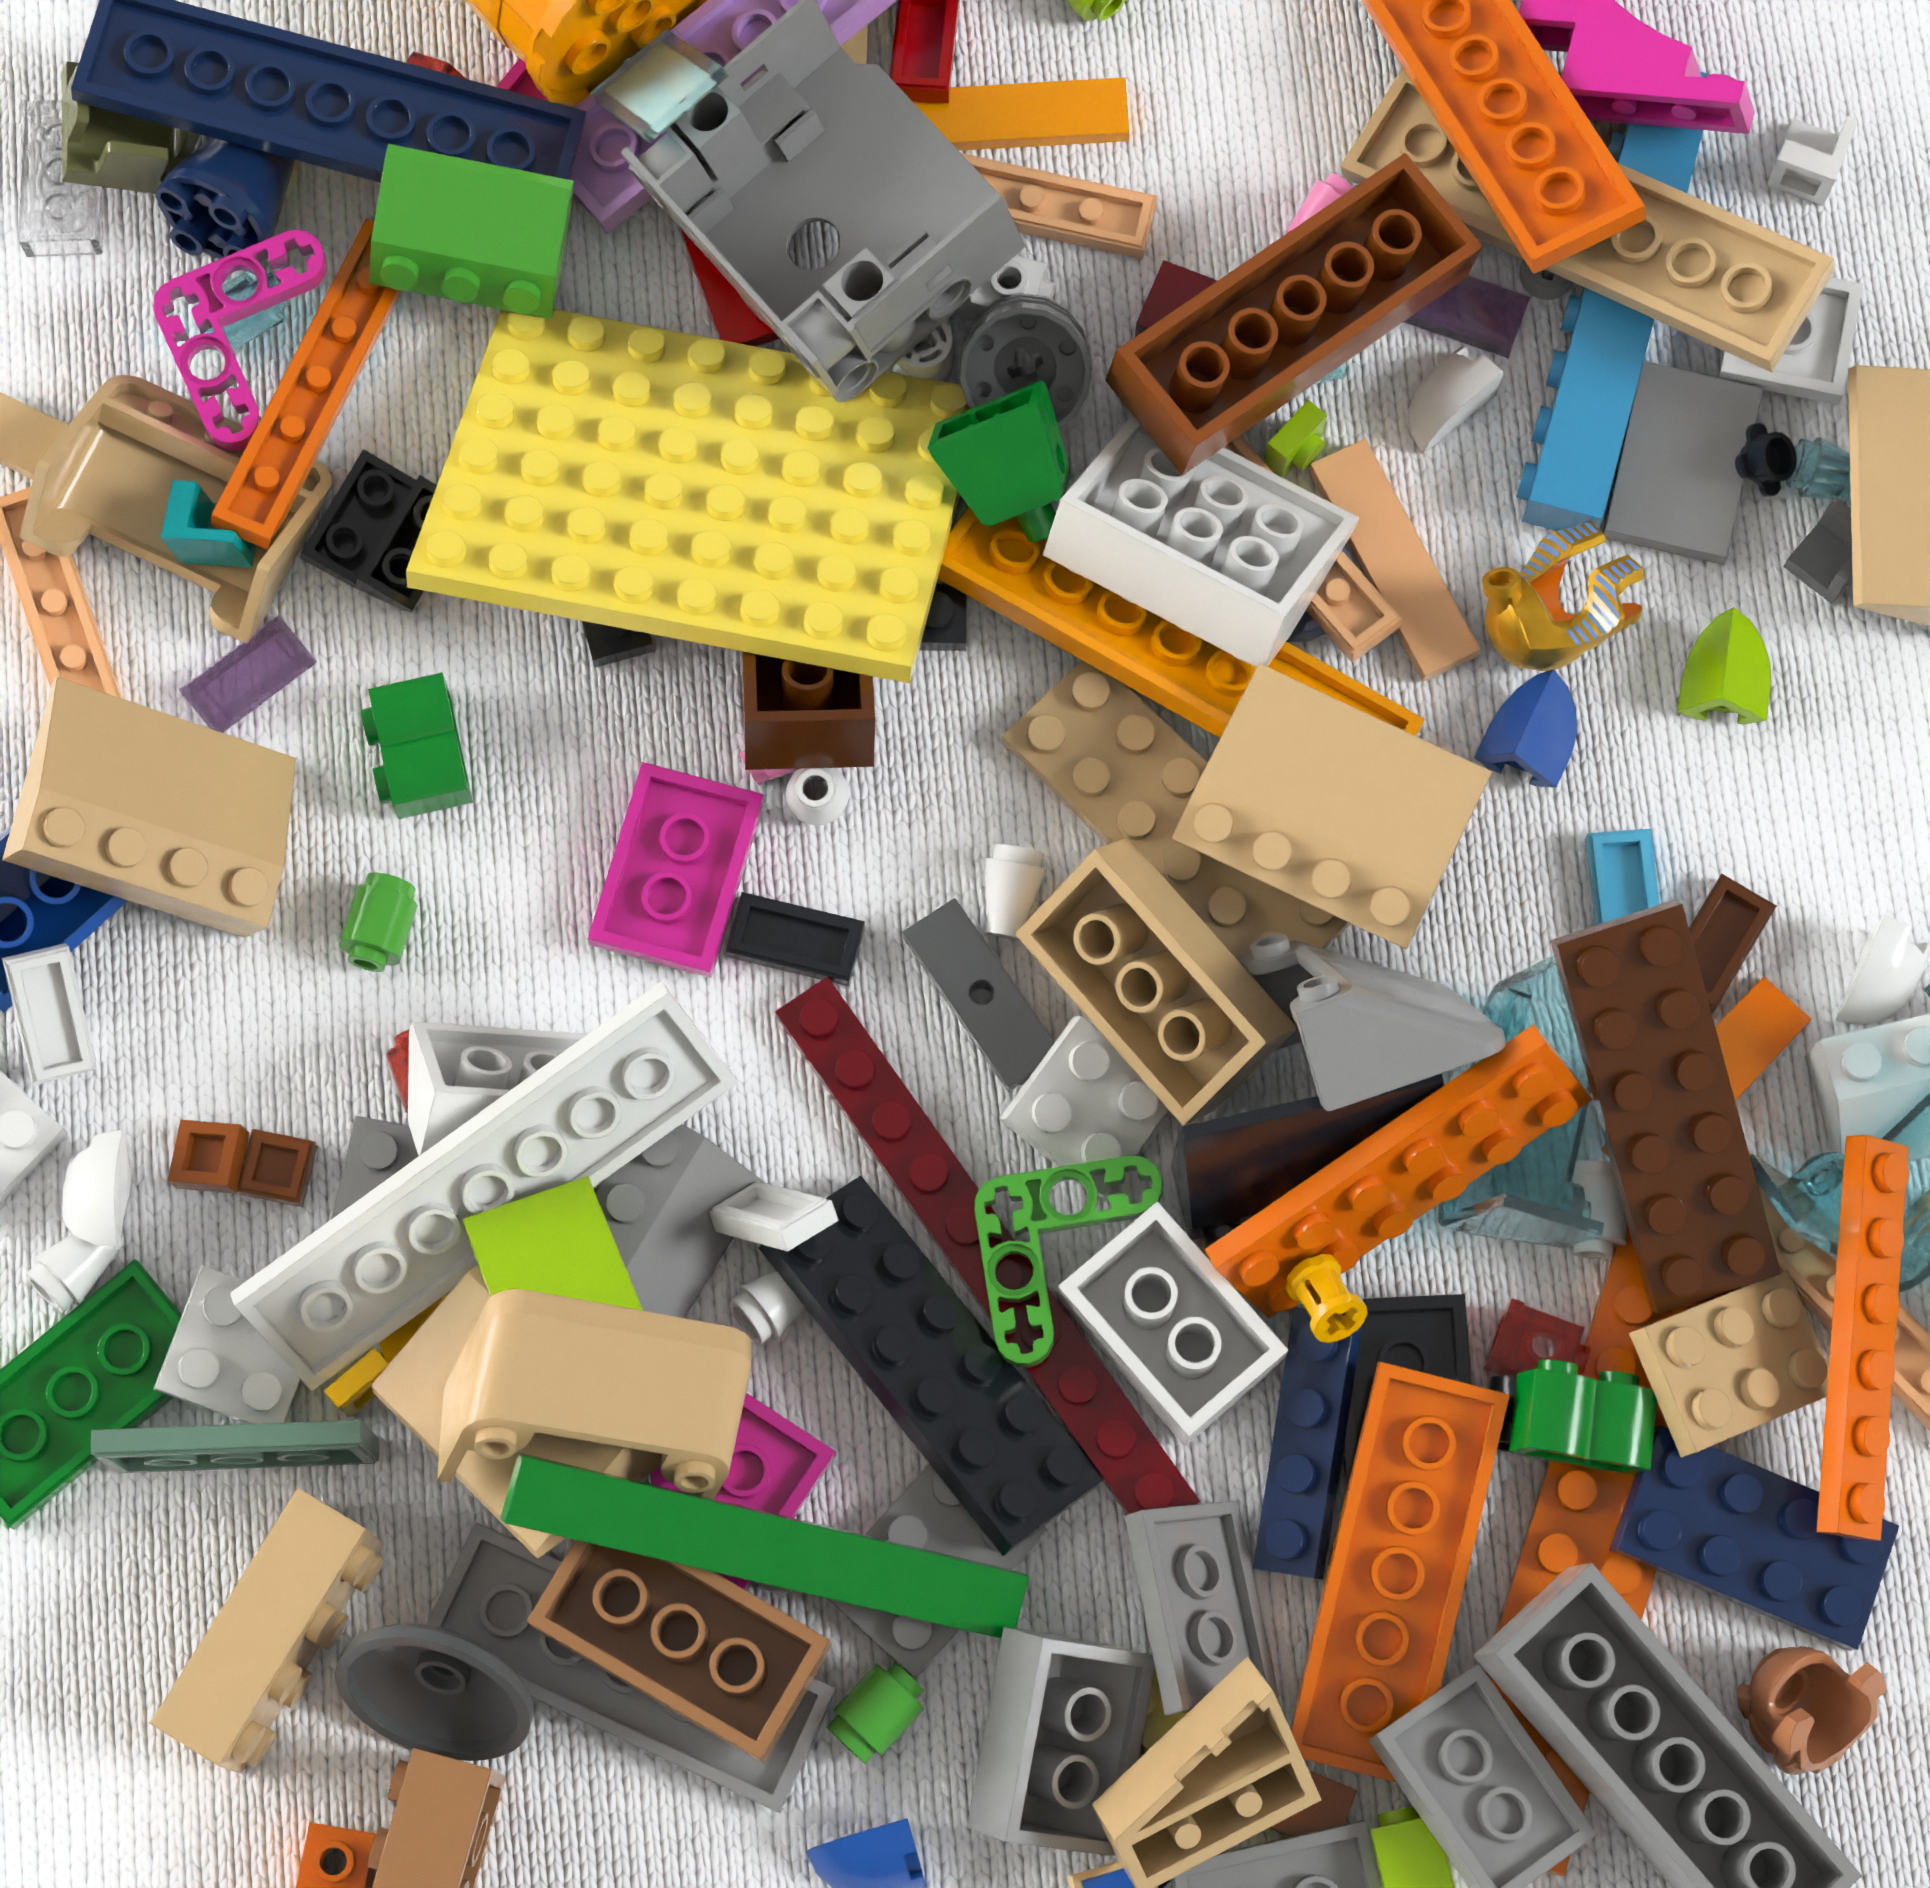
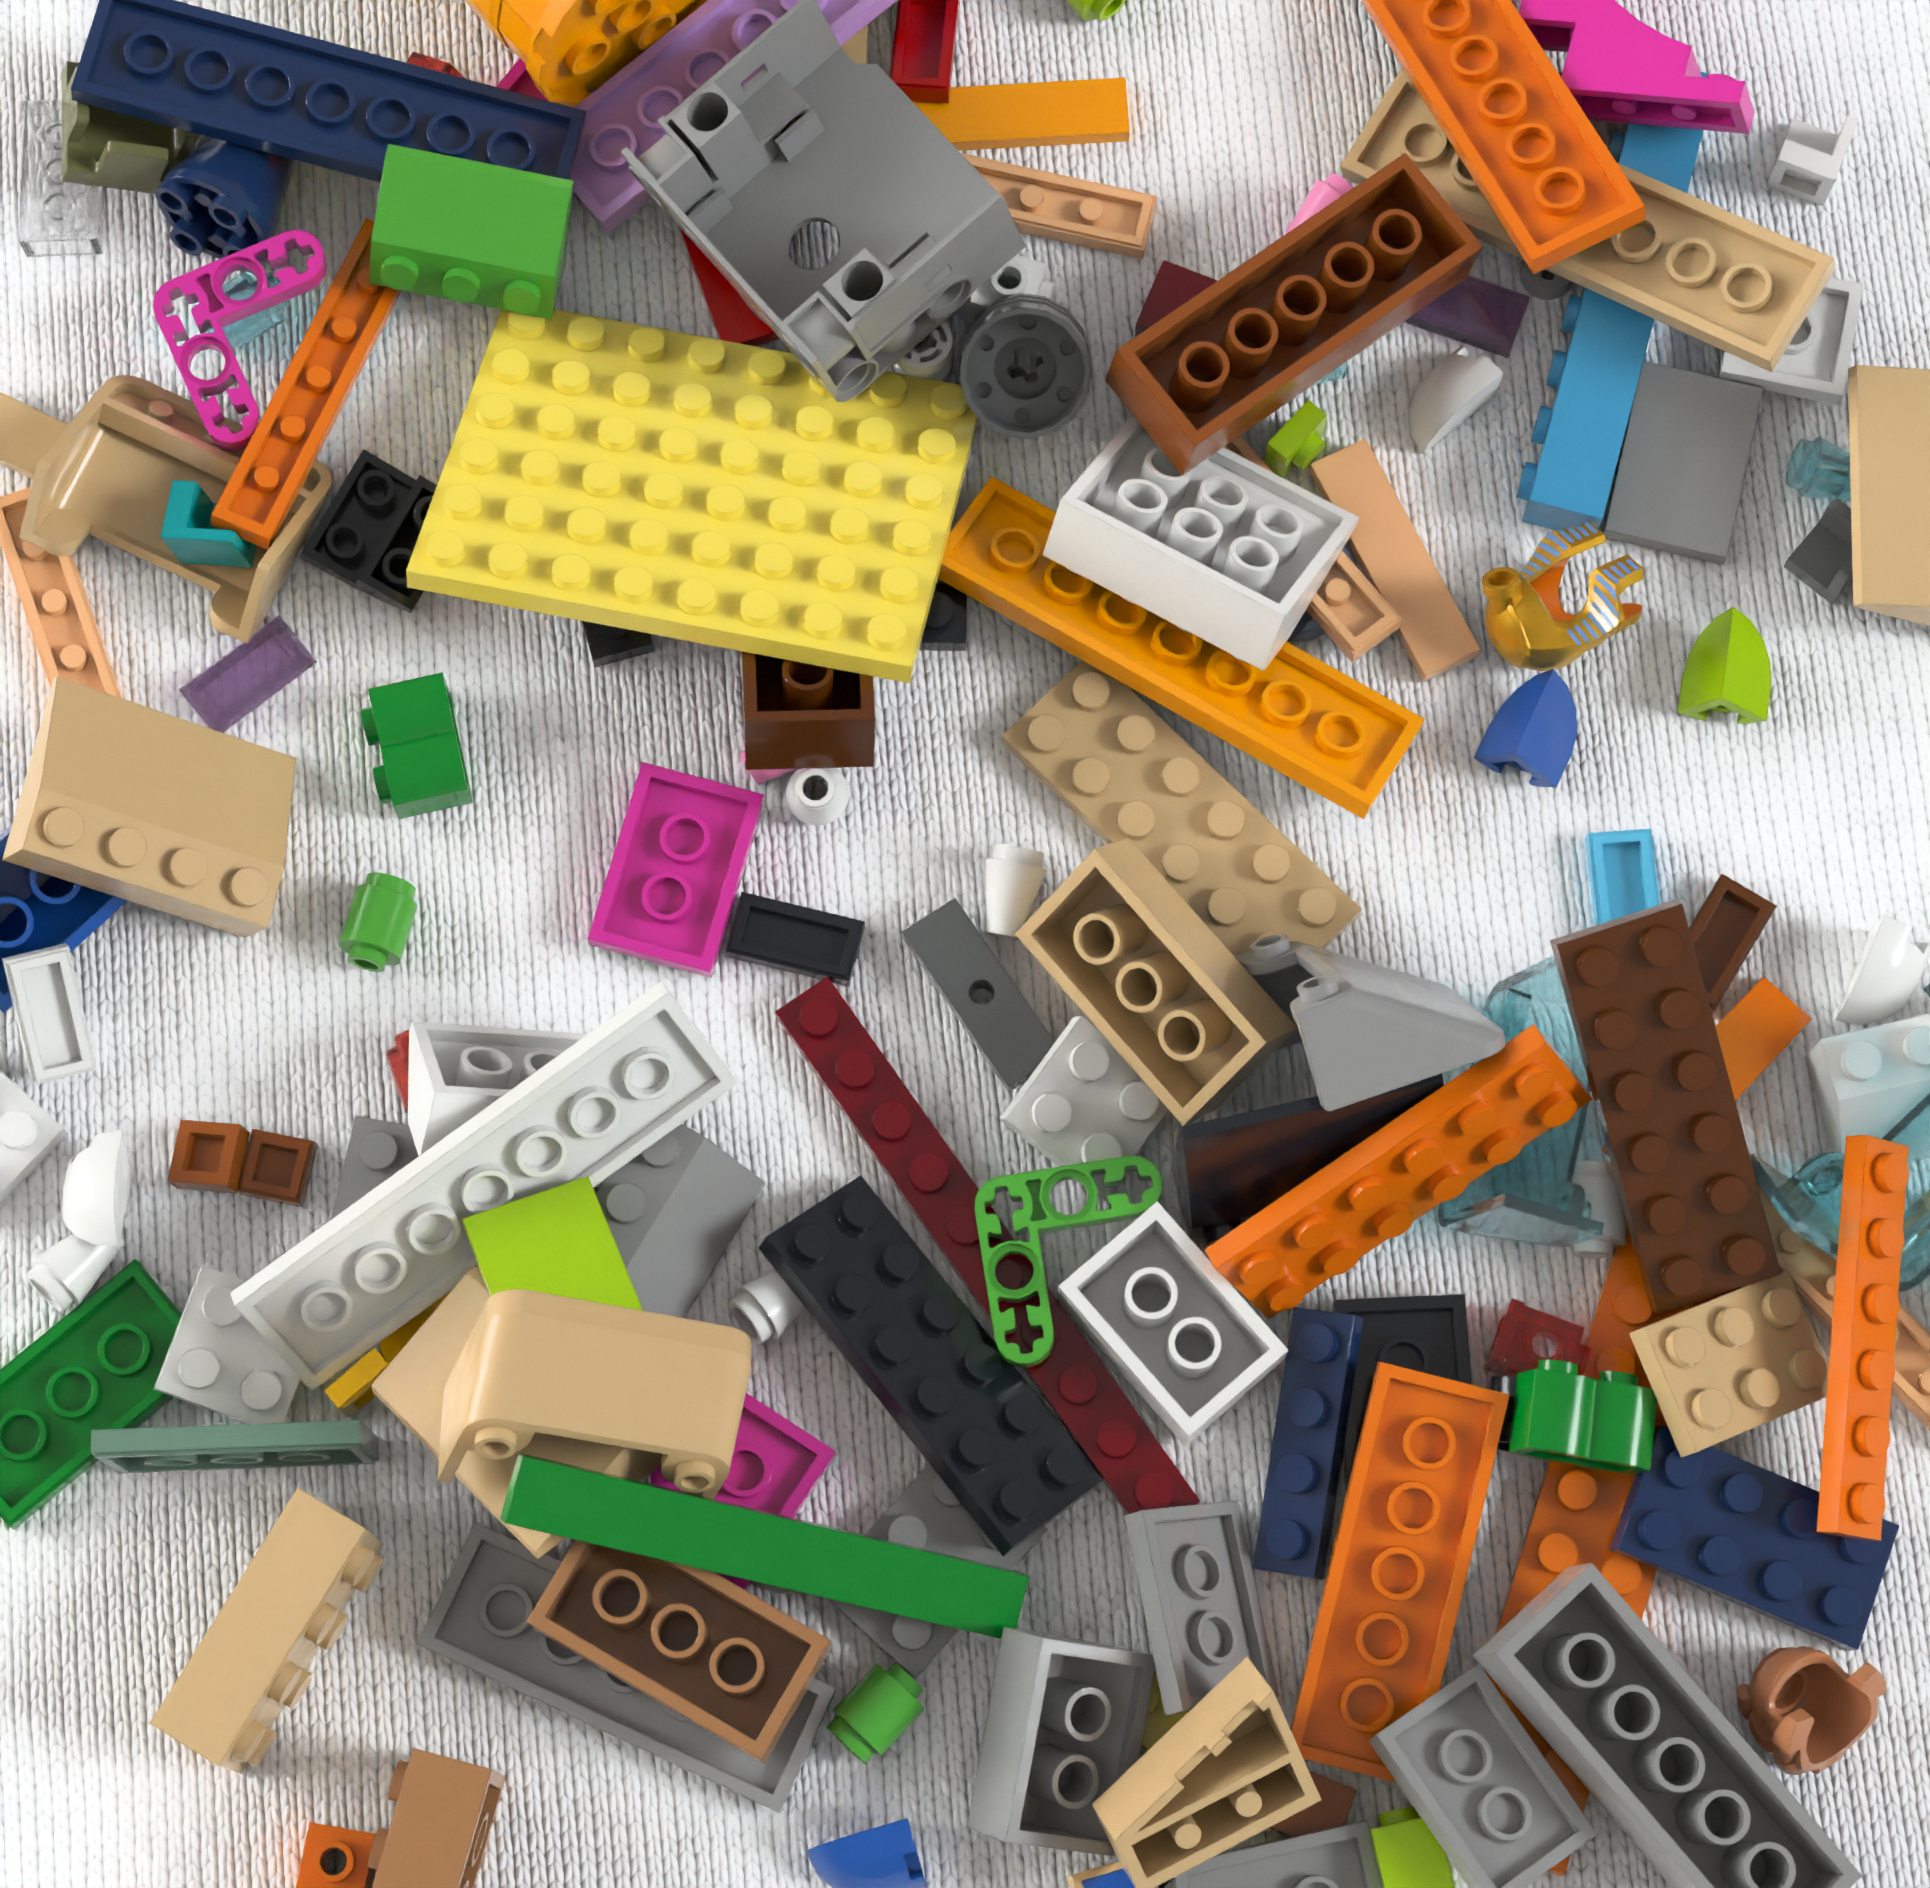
(435, 1691): dark grey dish -> none
(658, 85): clear light blue piece -> none
(773, 1216): white tile -> none
(1006, 459): green torso -> none
(1326, 1298): yellow bush -> none
(1332, 805): tan slope -> none
(1766, 459): black plate -> none

